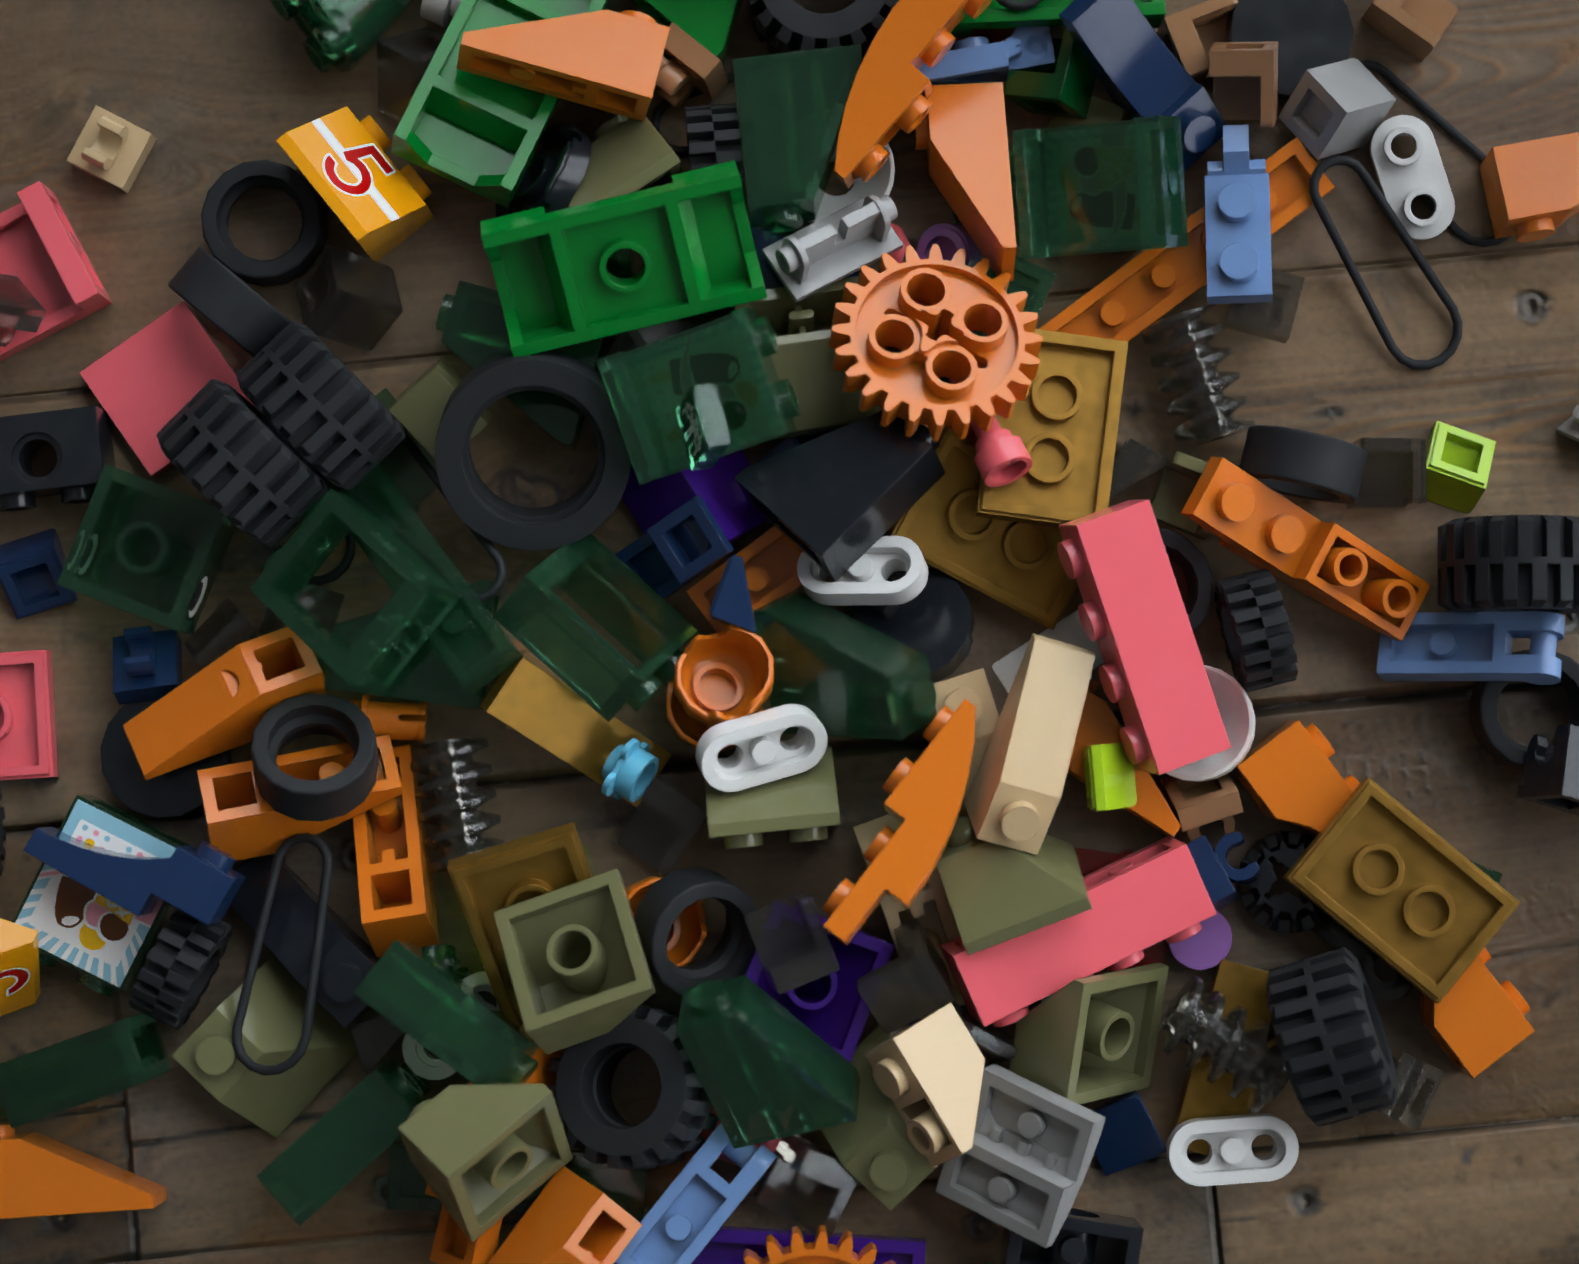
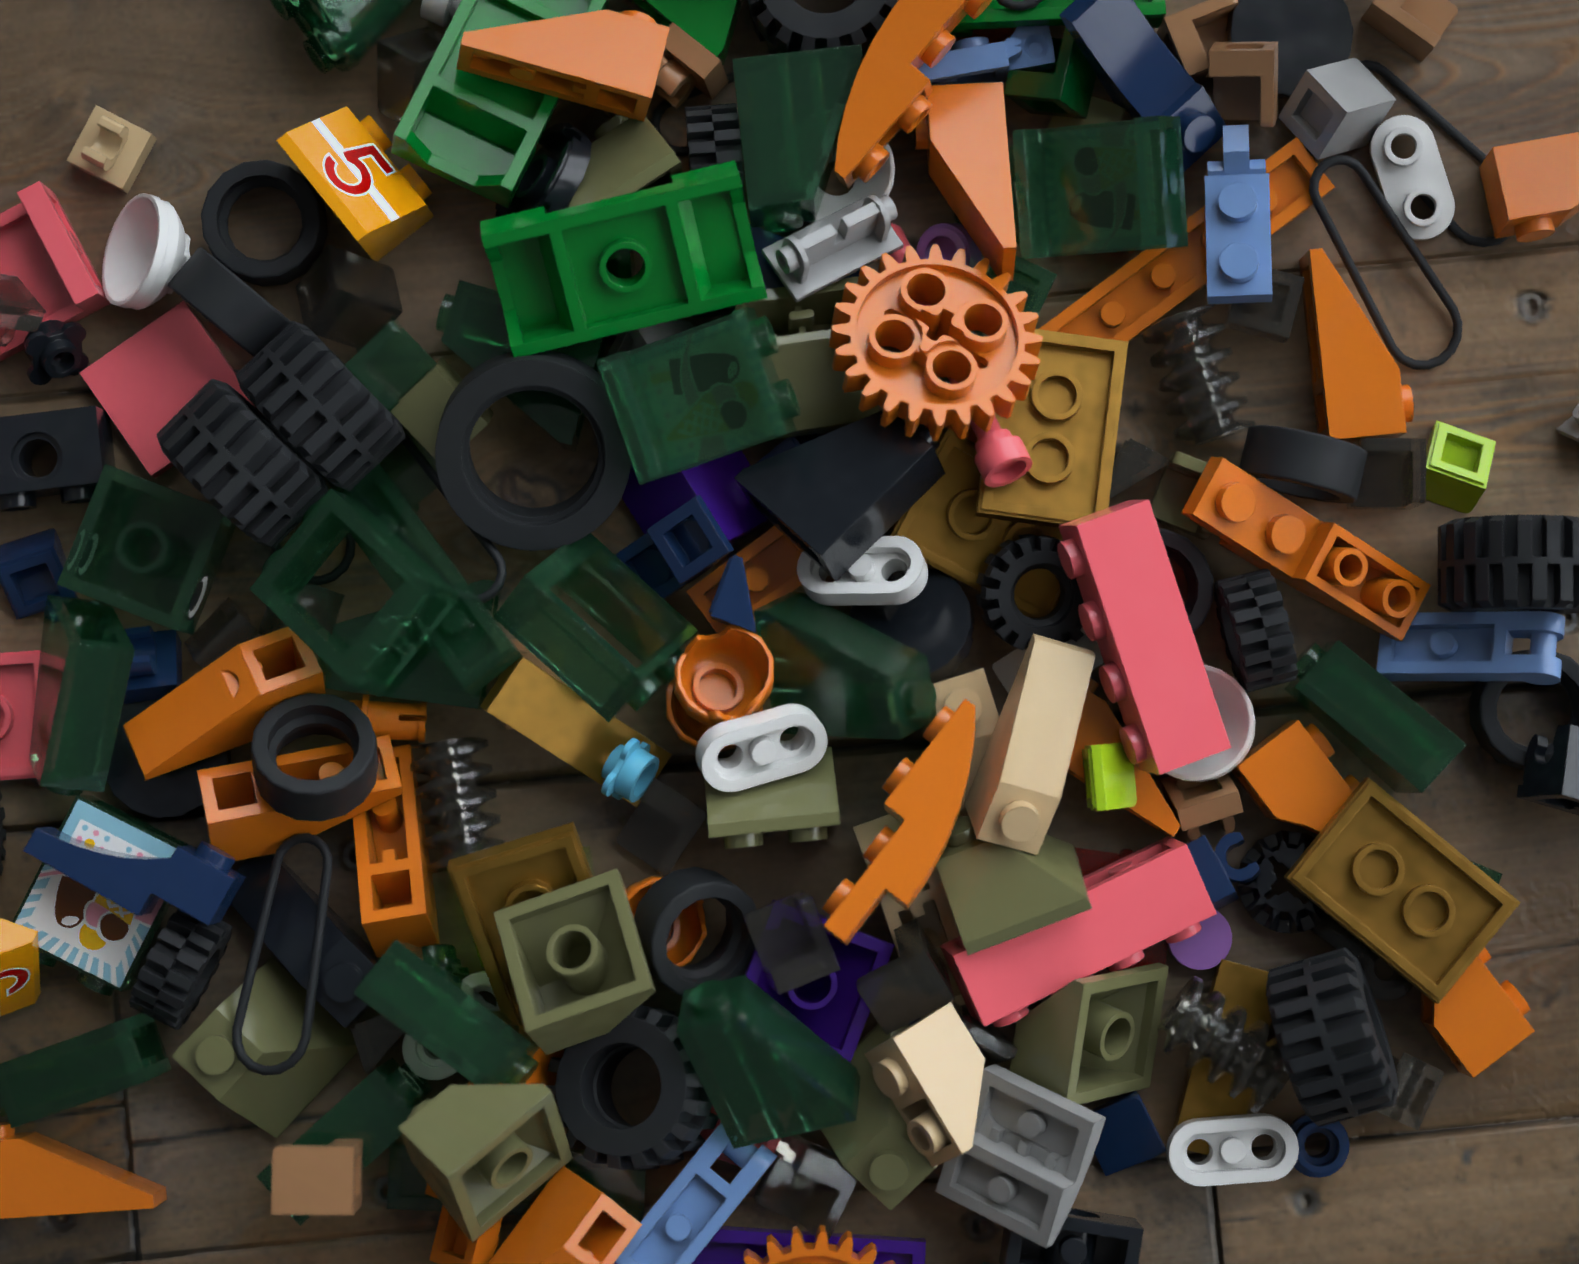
(55, 351): none -> black plate
(78, 694): none -> clear green slope
(143, 252): none -> white piece
(317, 1178): none -> medium nougat panel
(390, 362): none -> clear green panel
(703, 426): clear green tile -> none
(999, 586): none -> black tyre
(1331, 1158): none -> dark blue plate
(1351, 369): none -> orange slope
(1373, 717): none -> clear green slope

